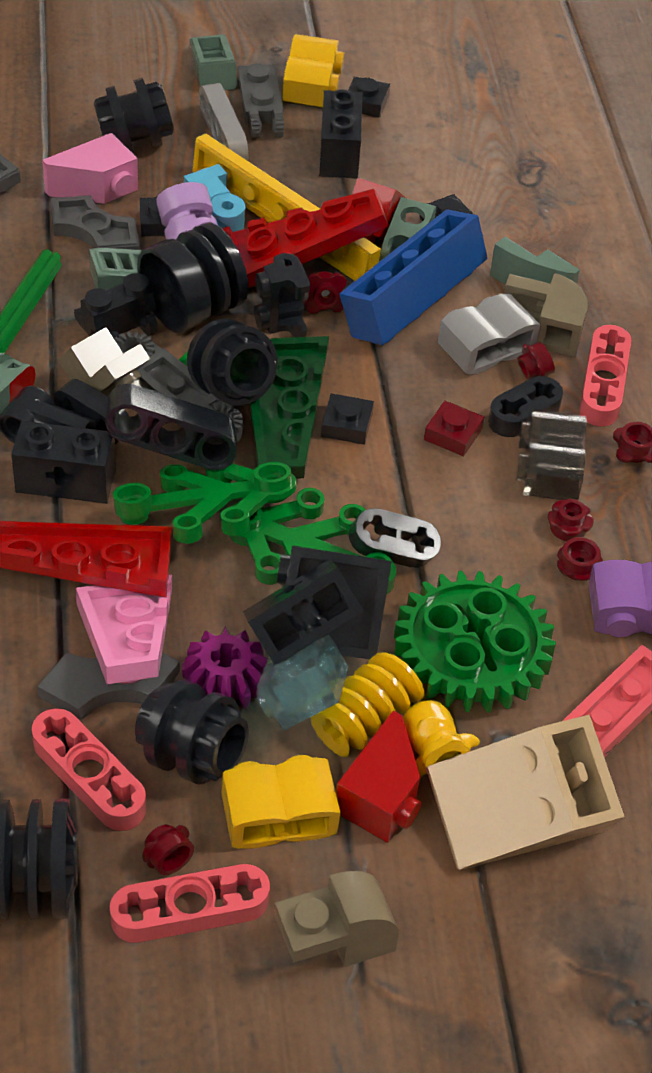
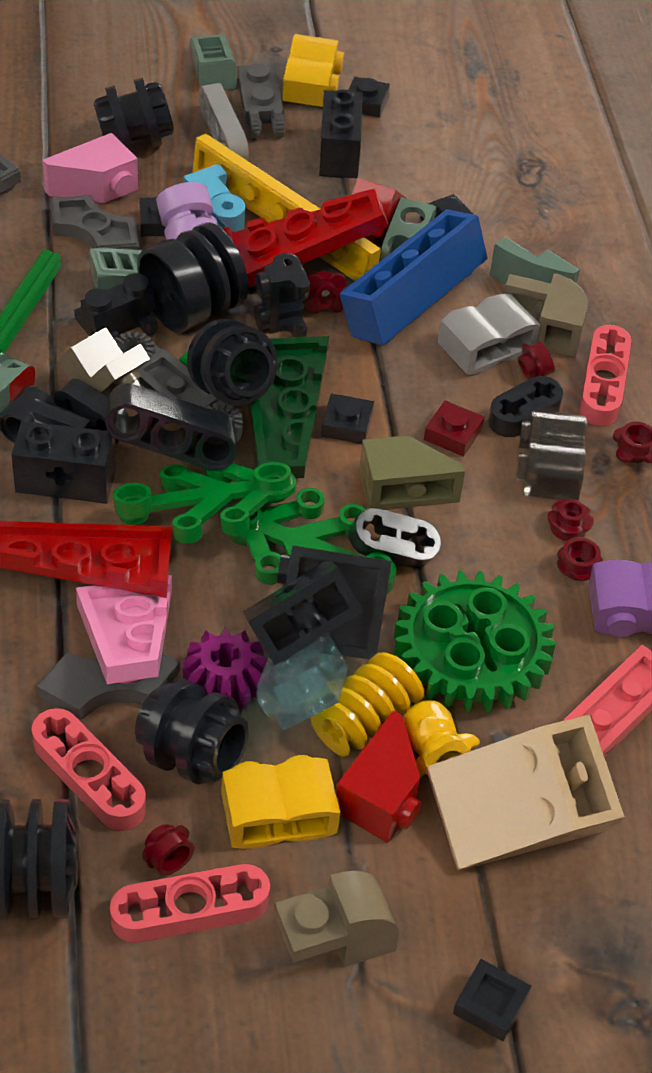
(408, 474): none -> olive slope
(492, 1000): none -> black plate

